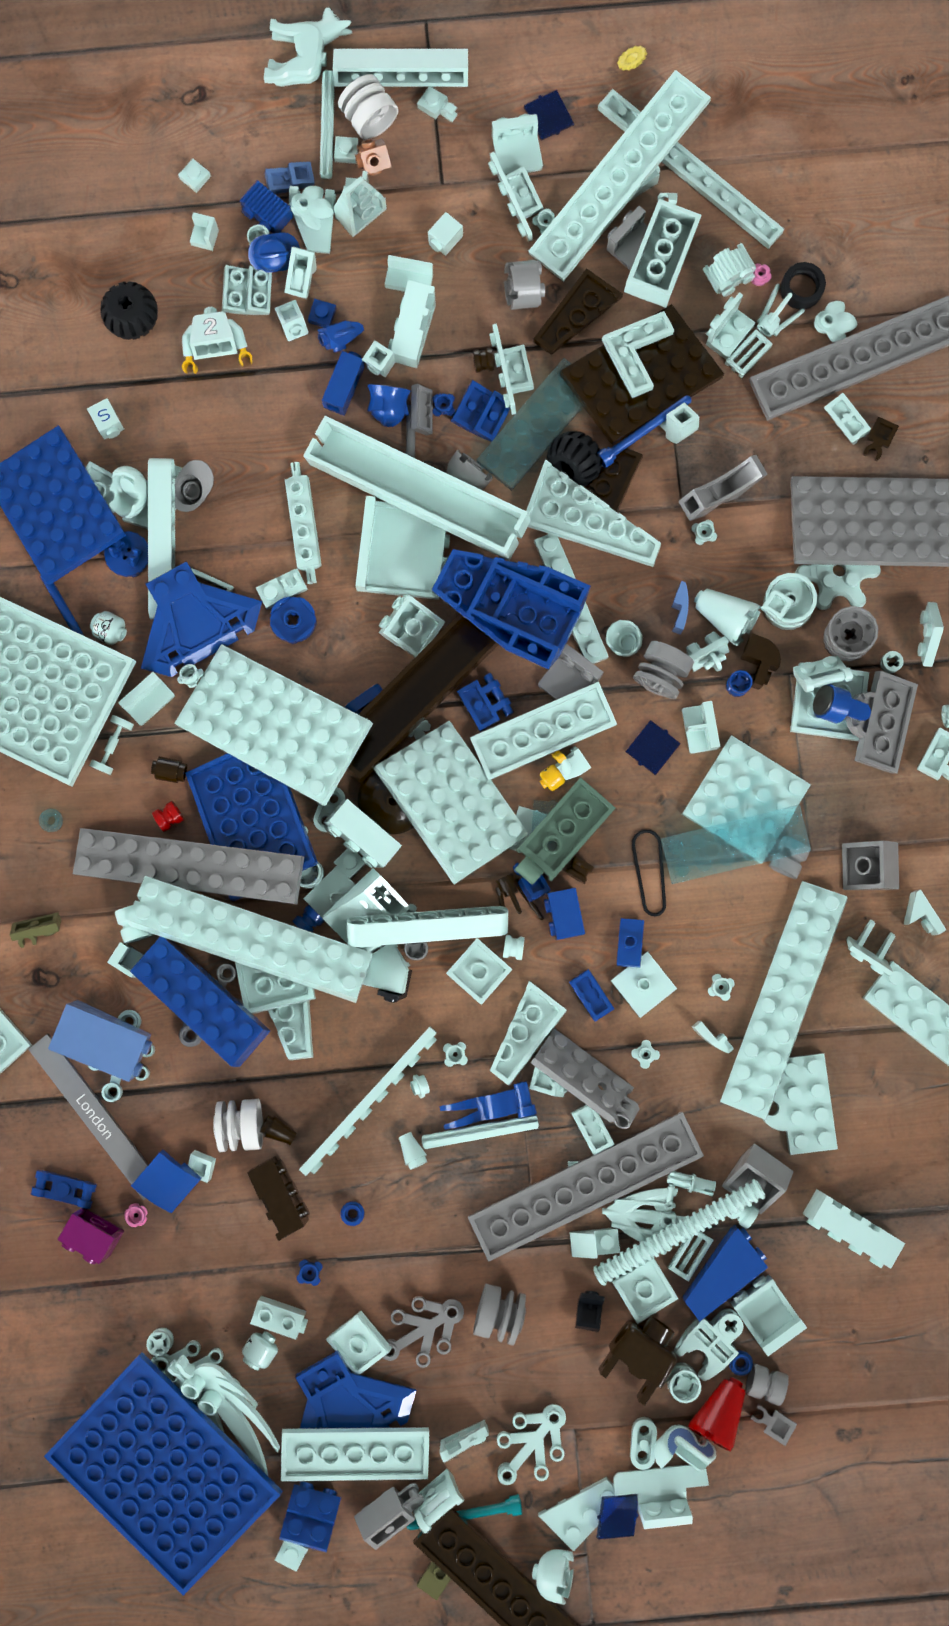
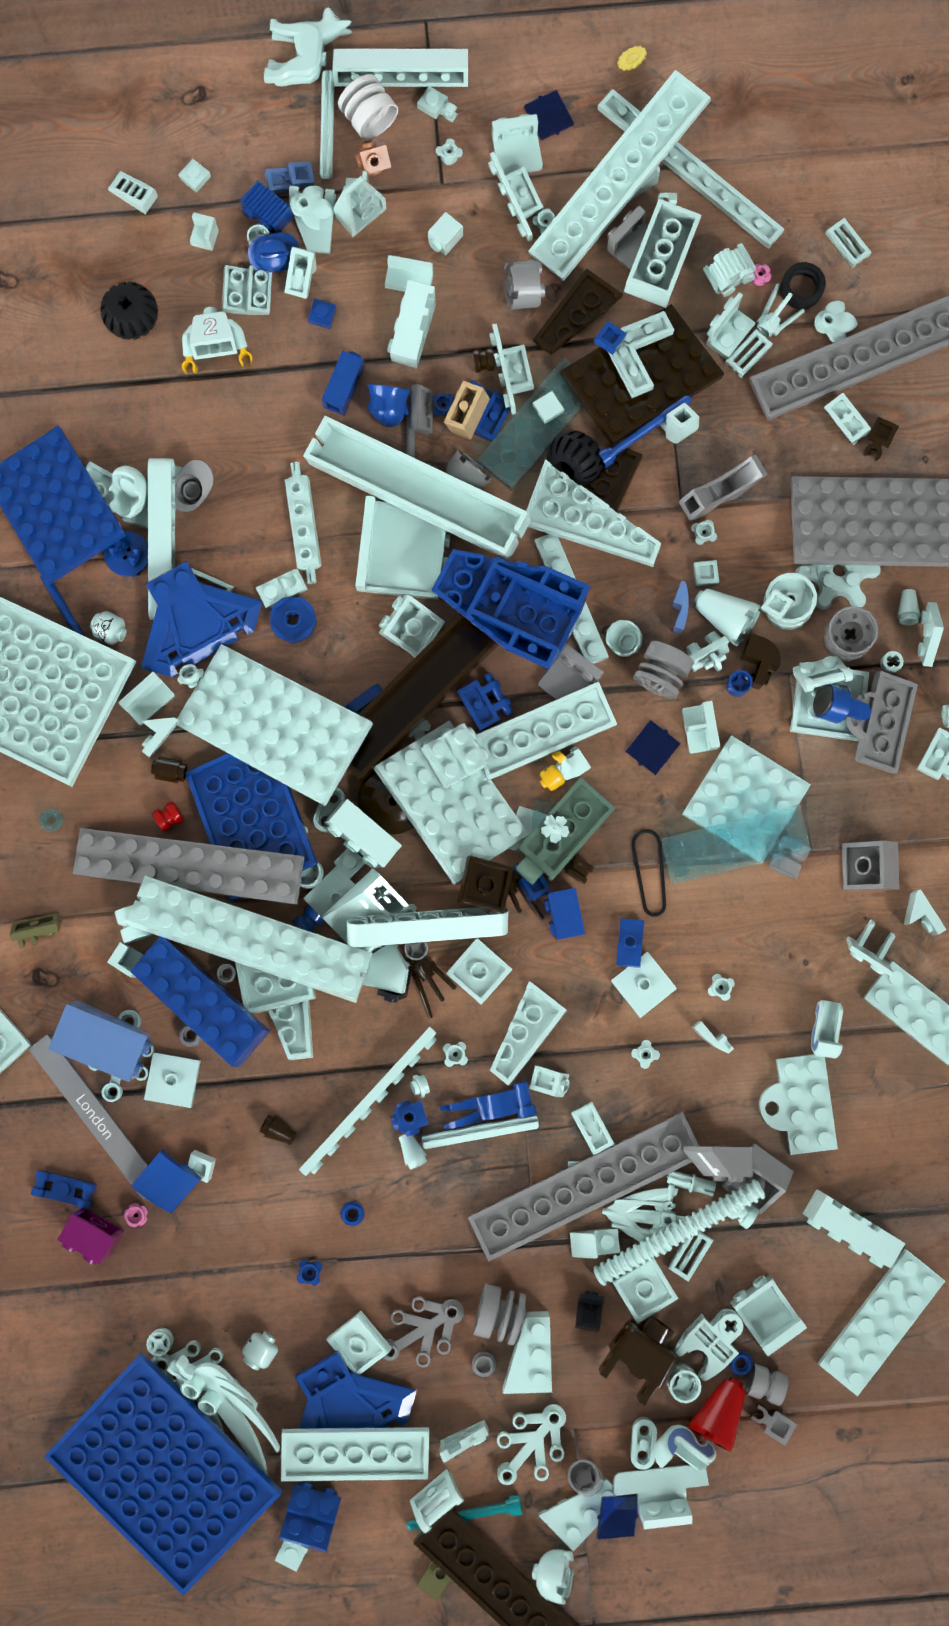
(105, 419): light aqua brick -> none
(111, 744): light aqua wheel -> none
(146, 201): none -> light aqua slope
(163, 728): none -> light aqua slope
(172, 1080): none -> light aqua plate
(238, 1125): white wheel -> none
(279, 1197): dark brown wedge -> none
(279, 1317): light aqua brick -> none
(292, 320): light aqua bracket -> none
(339, 334): blue hand -> none
(345, 149): light aqua plate -> none
(379, 359): light aqua brick -> none
(388, 1514): light grey brick -> none
(418, 1118): none -> blue brick
(424, 971): none -> dark brown plant
(449, 158): none -> light aqua plate
(455, 755): none -> light aqua plate
(466, 410): none -> tan brick
(483, 1364): none -> light grey plate
(485, 885): none -> dark brown tile
(513, 947): light aqua wheel -> none
(531, 1359): none -> light aqua wedge
(548, 407): none -> light aqua tile
(555, 828): none -> light aqua plant
(582, 1074): light grey hinge -> none
(585, 1477): none -> light grey wheel
(591, 995): blue plate -> none
(610, 337): none -> blue plate
(706, 573): none -> light aqua tile
(722, 1162): none -> light grey slope
(724, 1273): blue slope -> none
(784, 1000): light aqua plate -> none
(827, 1029): none -> light aqua animal
(852, 261): none -> light aqua tile
(881, 1322): none -> light aqua plate
(908, 608): none -> light aqua cone

